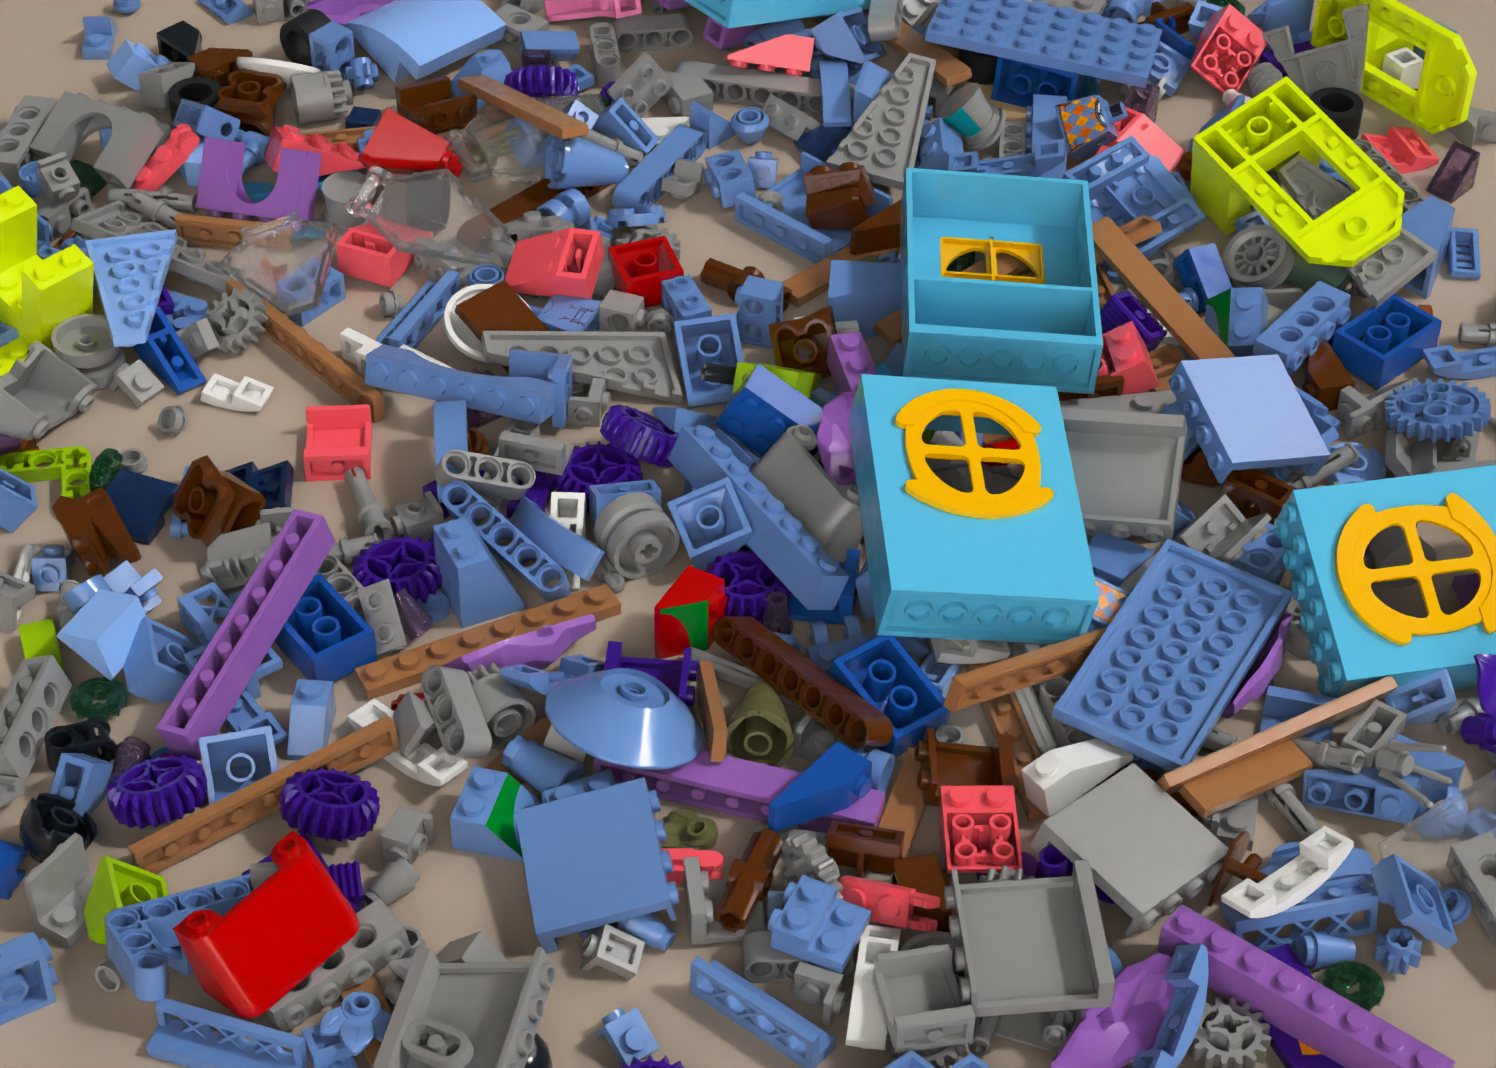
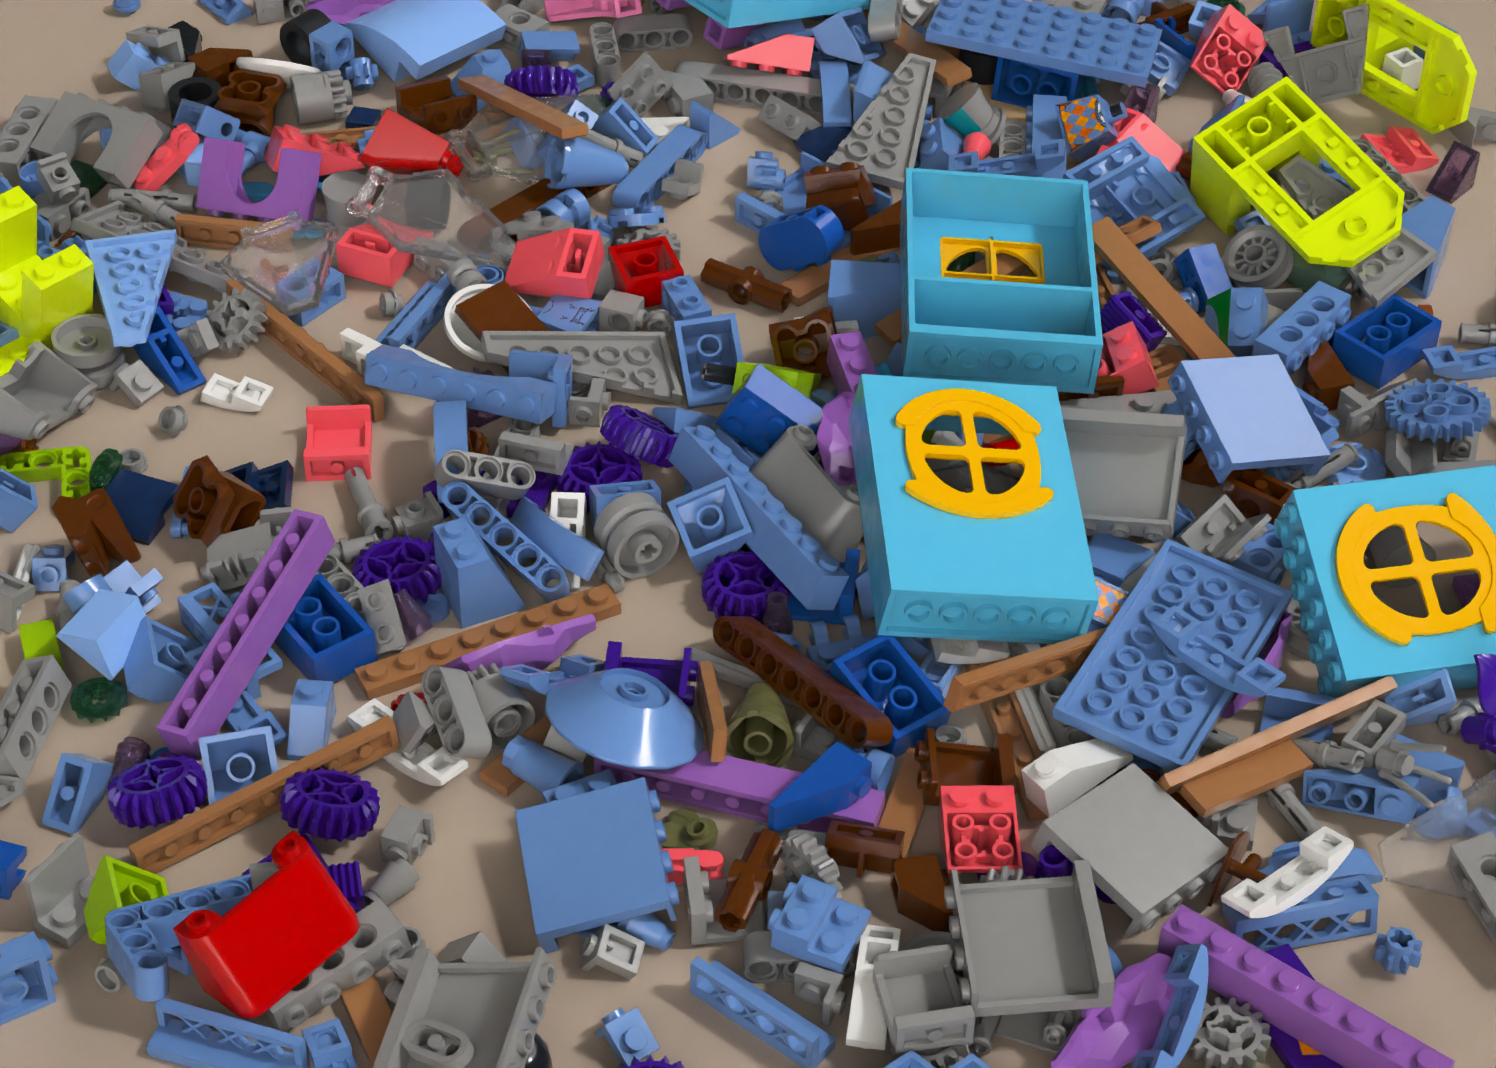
(50, 822): black cylinder -> none
(80, 739): black piece -> none
(99, 37): medium blue slope -> none
(159, 41): none -> light grey panel
(355, 1024): medium blue plate -> none
(464, 274): none -> light grey wheel
(486, 814): medium blue slope -> none
(688, 613): red slope -> none
(728, 177): medium blue brick -> none
(750, 124): medium blue cone -> none
(758, 306): medium blue brick -> none
(770, 177): none -> medium blue gear
(801, 238): none -> blue brick
(890, 902): coral hinge -> none
(977, 142): none -> coral cone
(1183, 637): none -> medium blue slope
(1323, 950): medium blue cone -> none
(1341, 107): black piece -> none
(1349, 973): clear green gear -> none
(1415, 899): medium blue plate -> none
(1458, 904): medium blue plate -> none
(1464, 238): medium blue slope -> none

